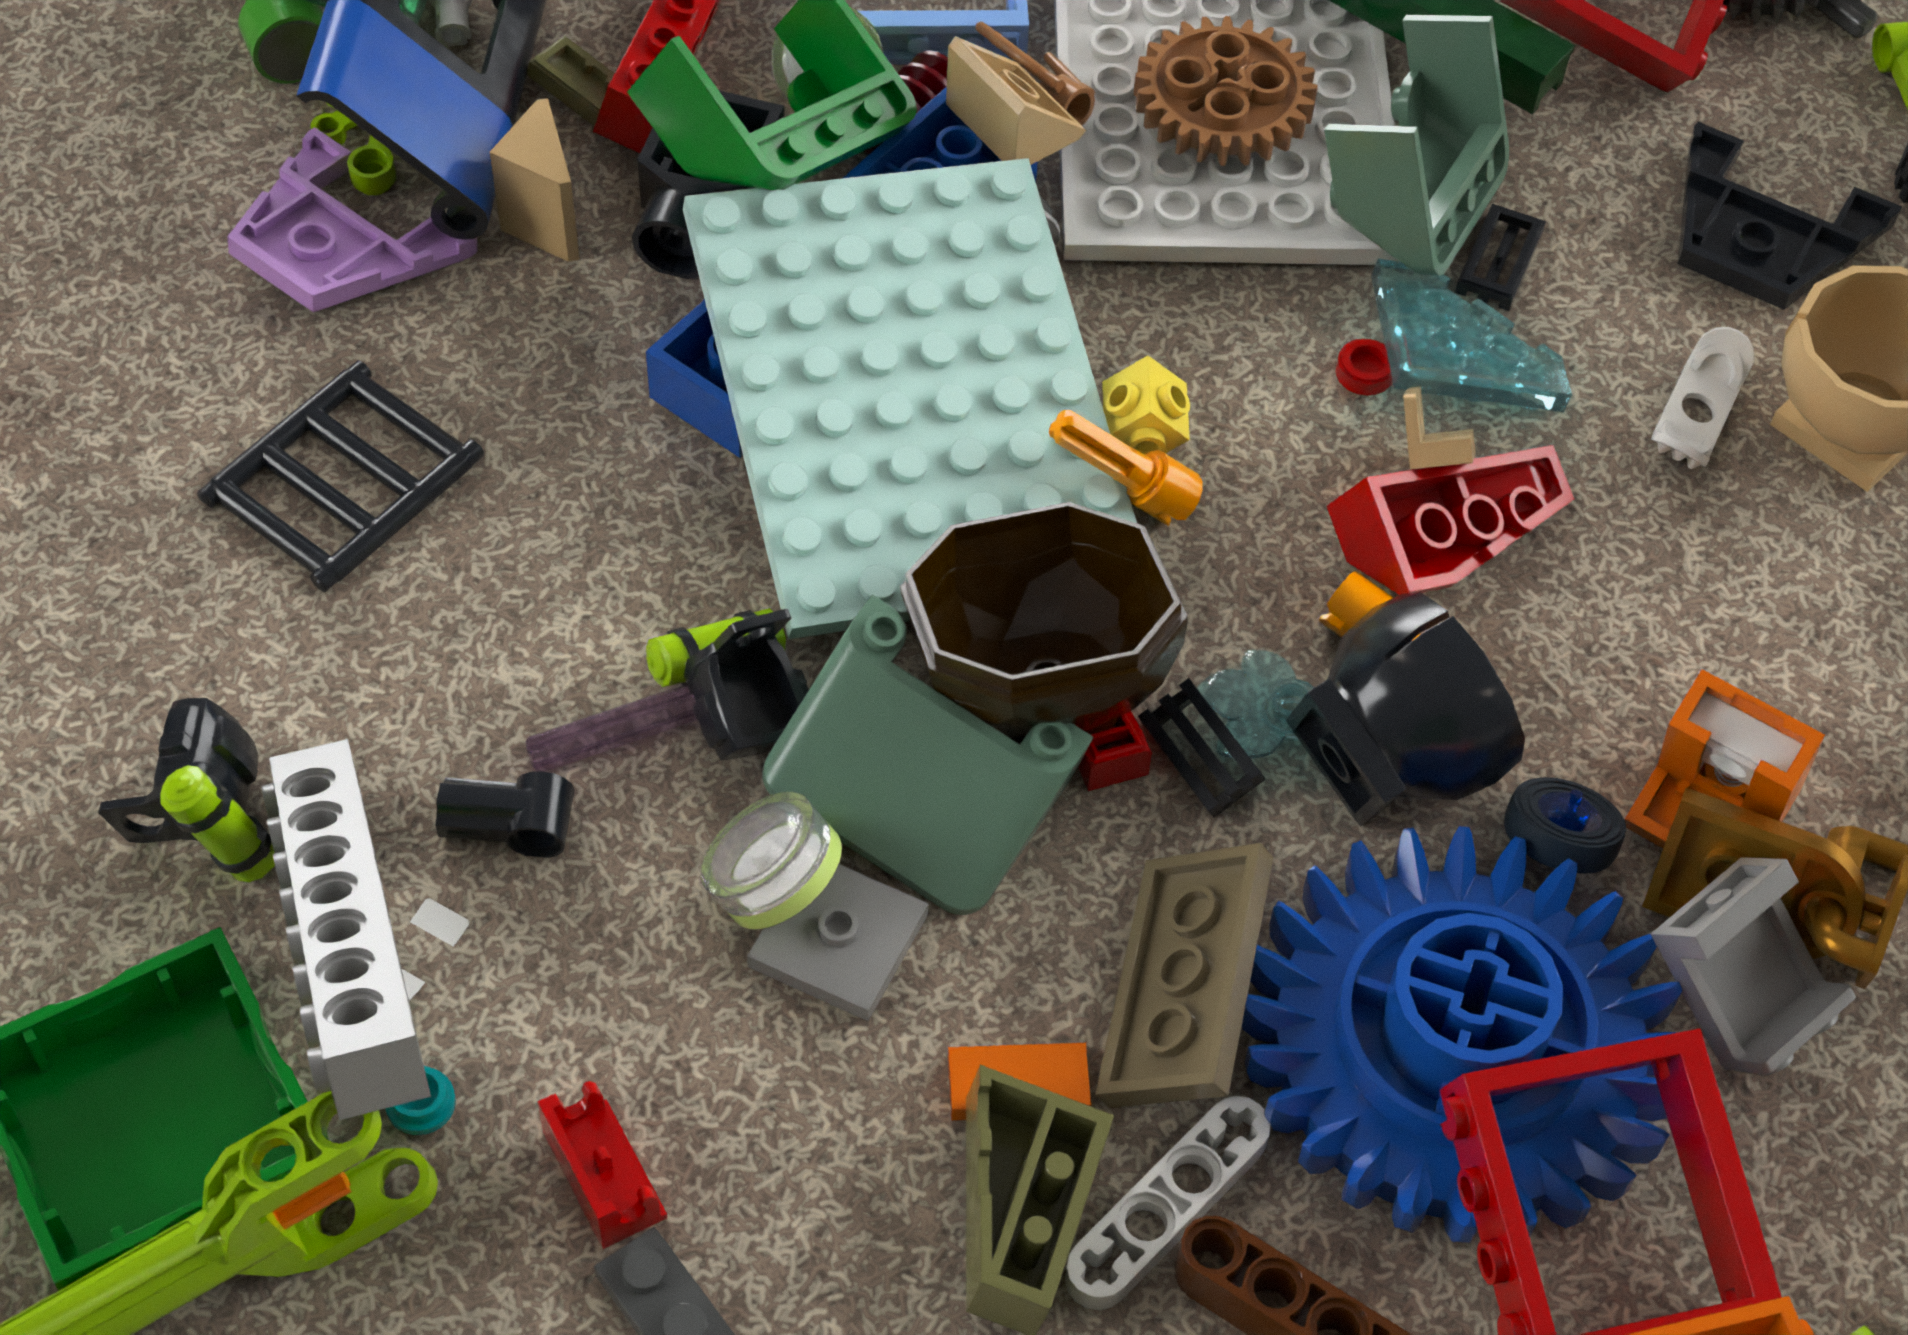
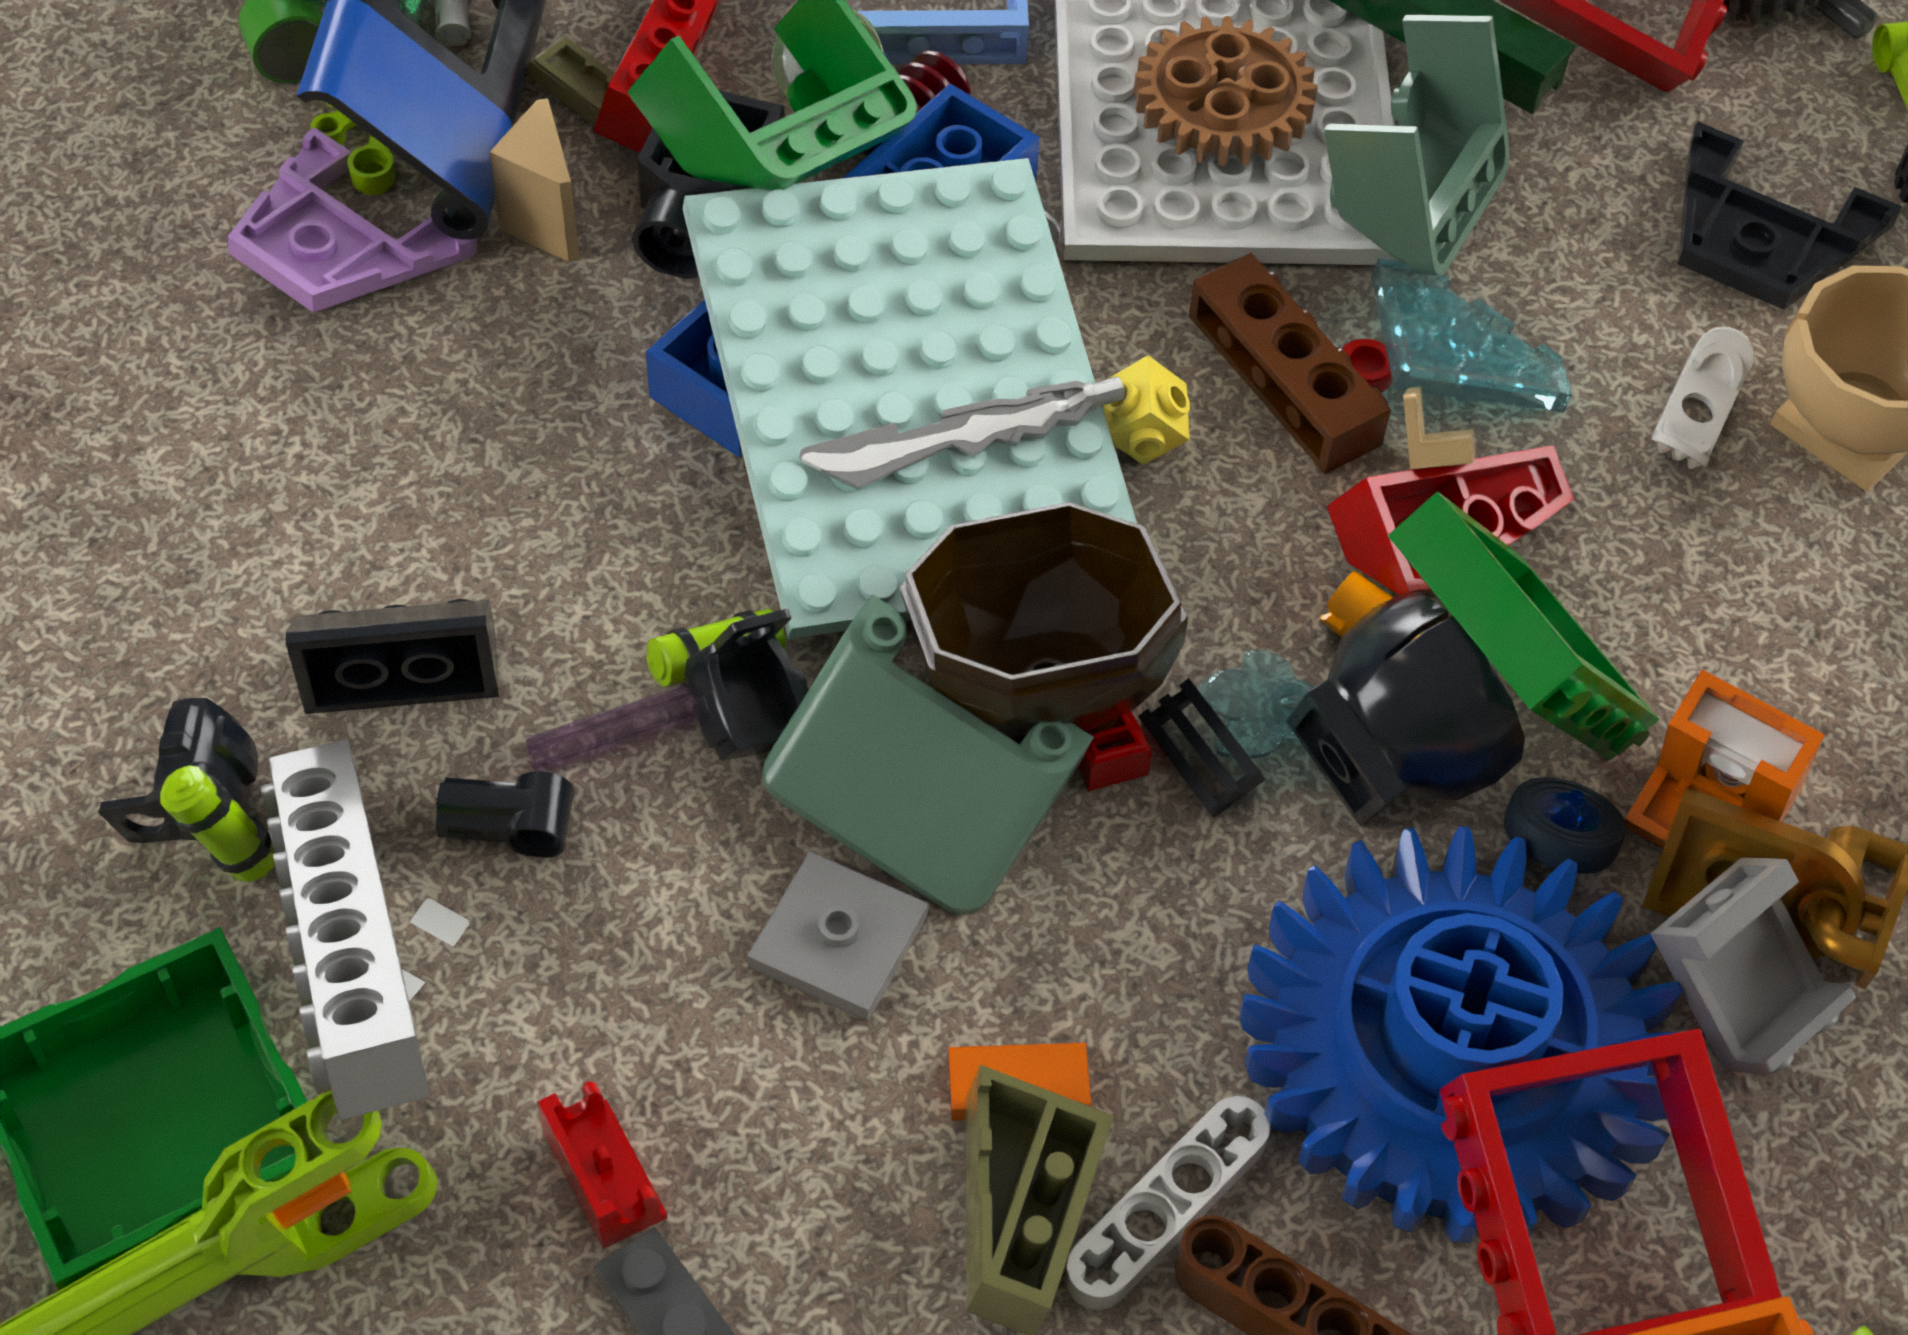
(369, 530): black bar -> none
(394, 656): none -> black slope
(429, 1113): teal plate -> none
(771, 860): clear piece -> none
(968, 428): none -> light grey sword
(1006, 105): tan slope -> none
(1065, 87): medium nougat plant -> none
(1152, 480): light orange piece -> none
(1185, 977): dark tan plate -> none
(1289, 362): none -> reddish brown brick
(1488, 287): black tile -> none
(1523, 628): none -> green window

